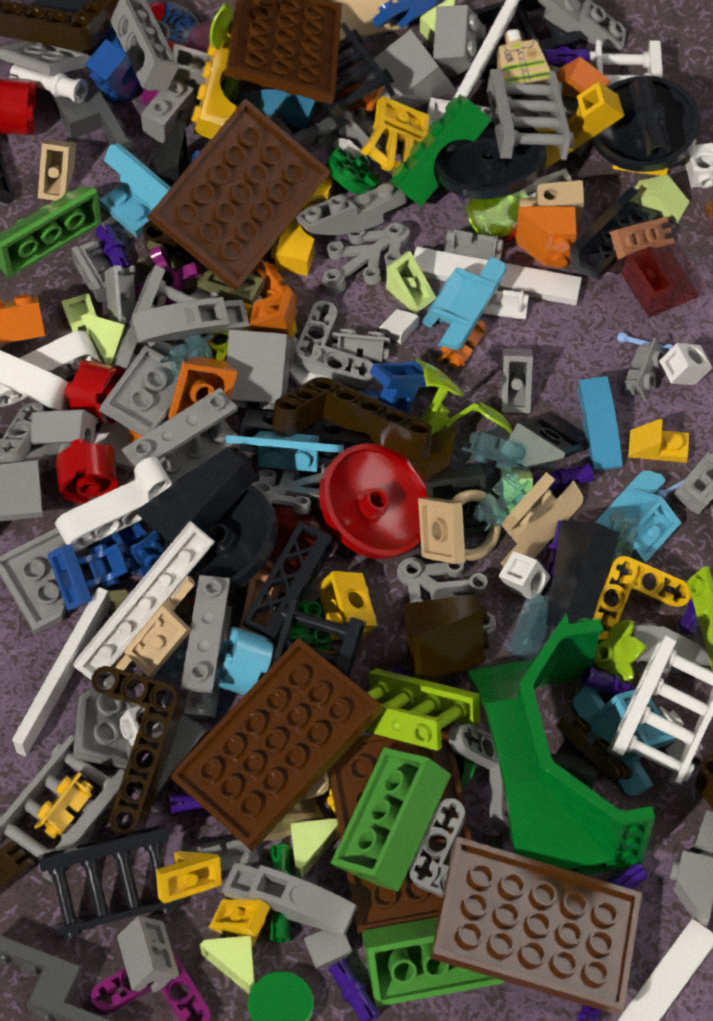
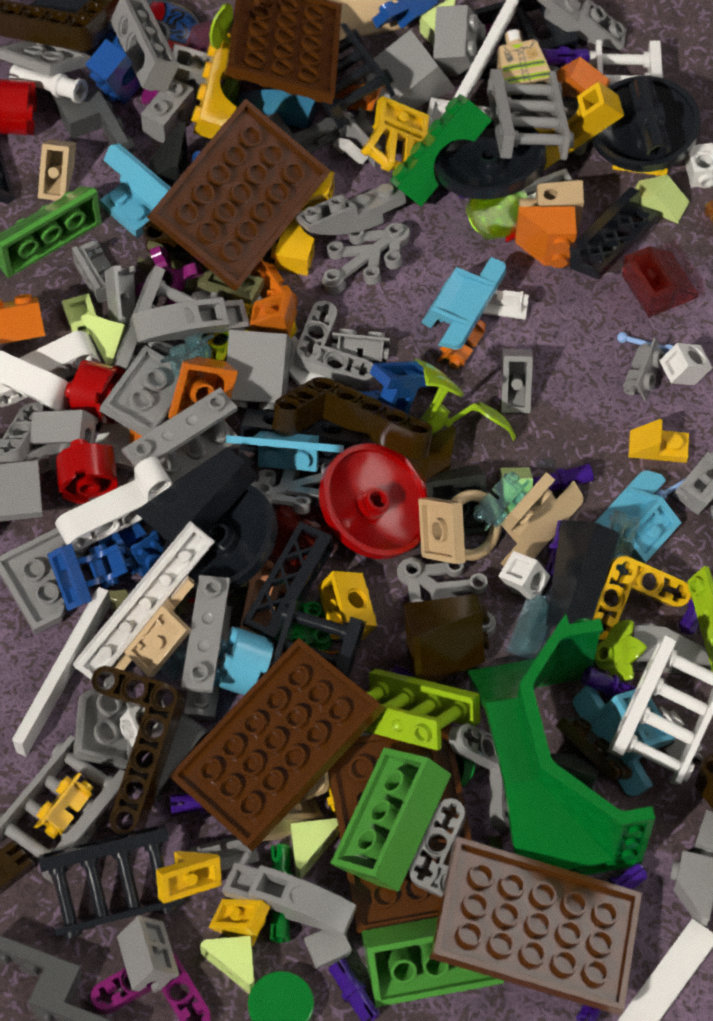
(112, 247): dark purple pin -> none
(352, 171): green tile -> none
(400, 325): white slope -> none
(408, 283): yellowish green slope -> none
(474, 246): light grey hinge -> none
(506, 455): clear light blue hinge -> none
(532, 281): white tile -> none
(543, 441): pearl dark grey slope -> none
(600, 423): dark azure slope -> none
(641, 236): nougat hinge -> none

